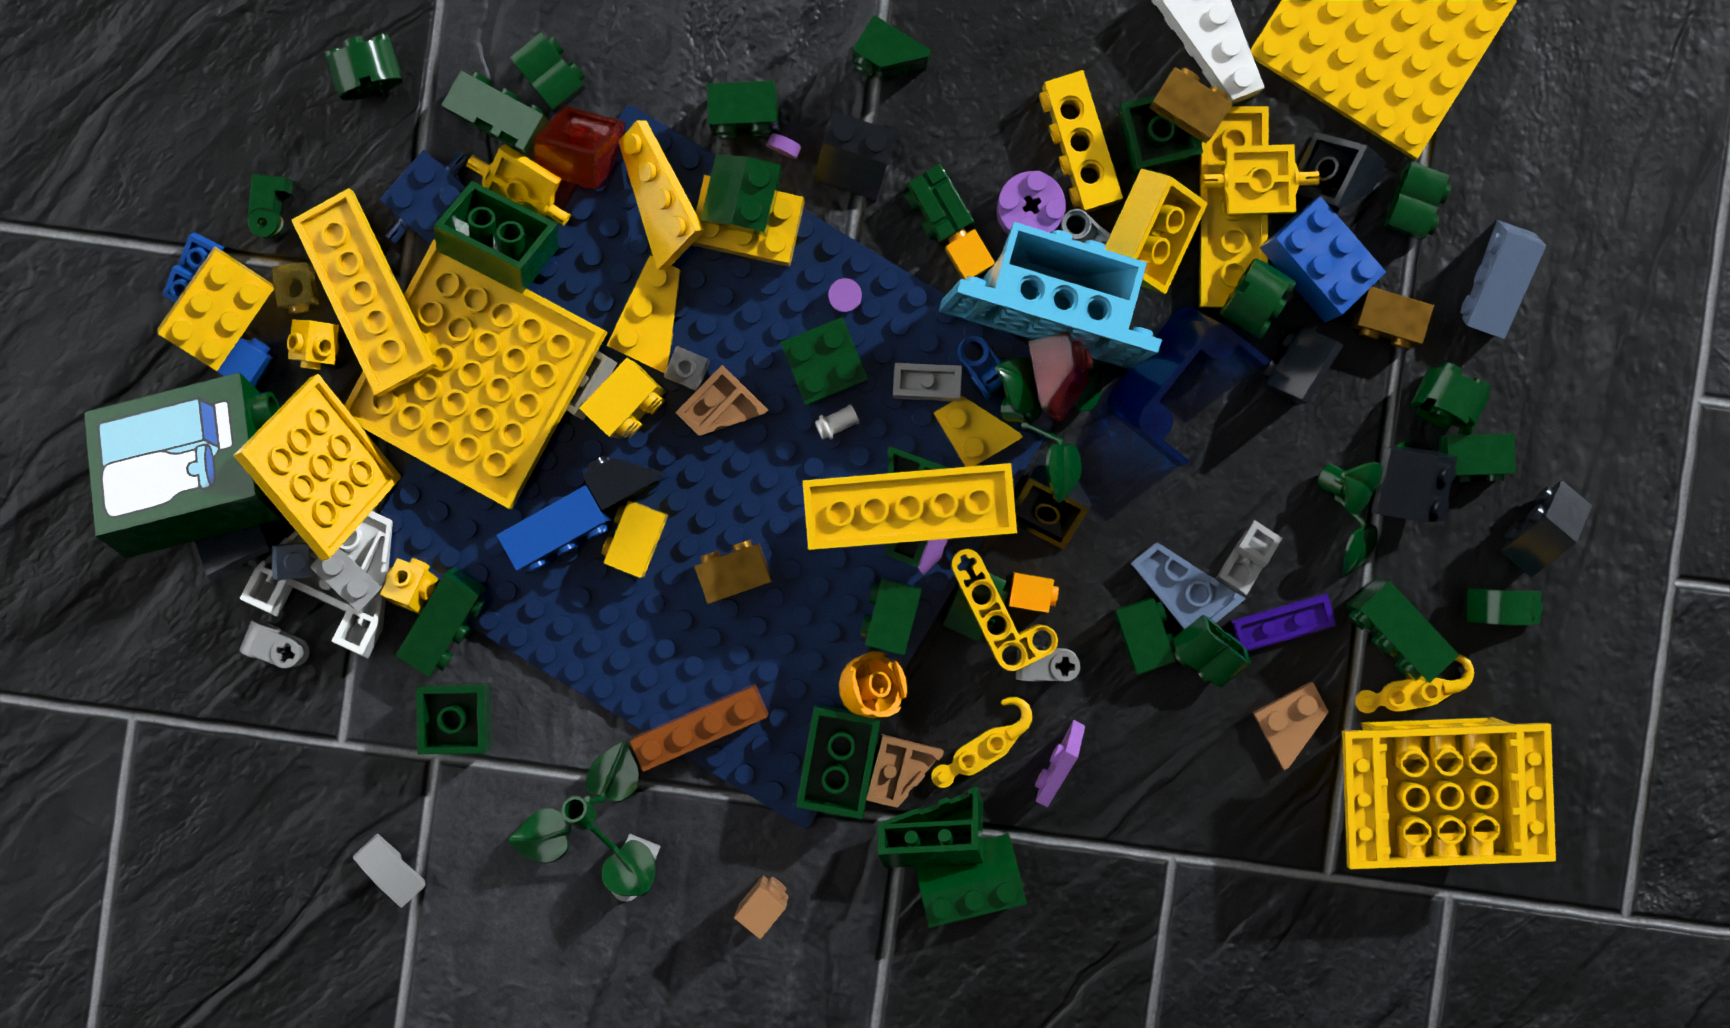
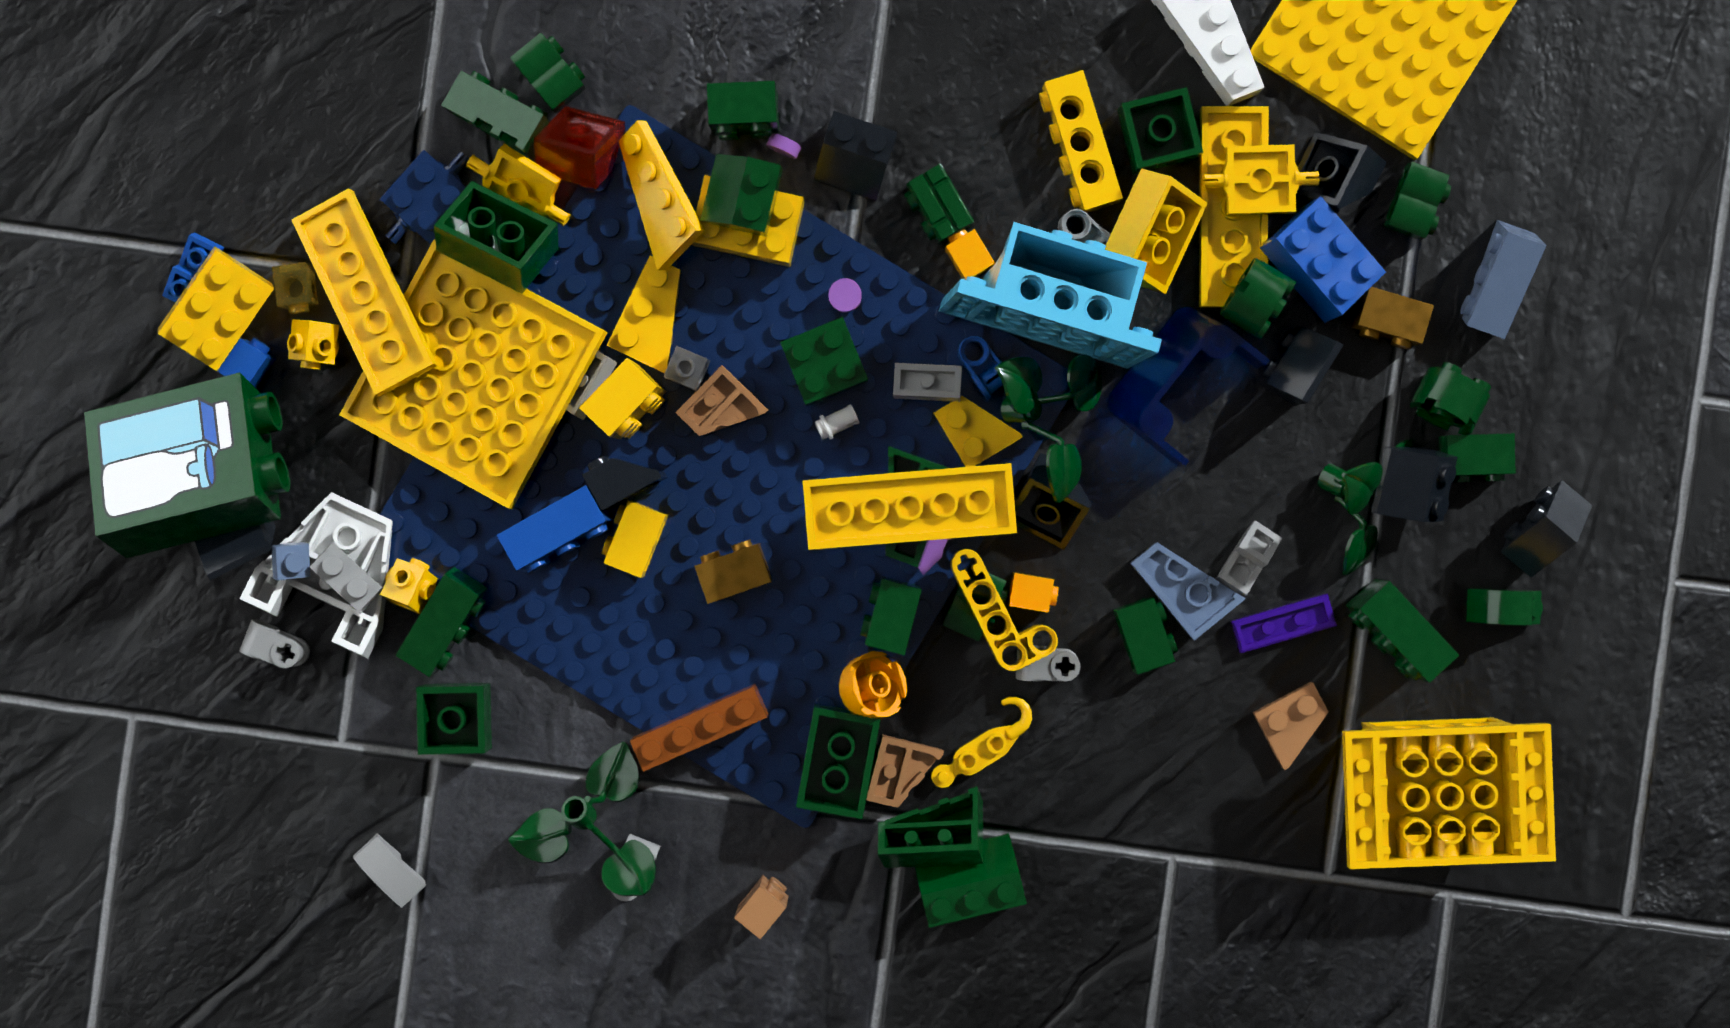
(265, 205): dark green leg -> none
(318, 467): yellow plate -> none
(363, 67): dark green brick -> none
(888, 52): dark green slope -> none
(1036, 188): medium lavender brick -> none
(1060, 372): slope -> none
(1061, 763): medium lavender wing -> none
(1191, 104): pearl gold brick -> none
(1211, 651): dark green brick -> none
(1412, 694): yellow piece -> none

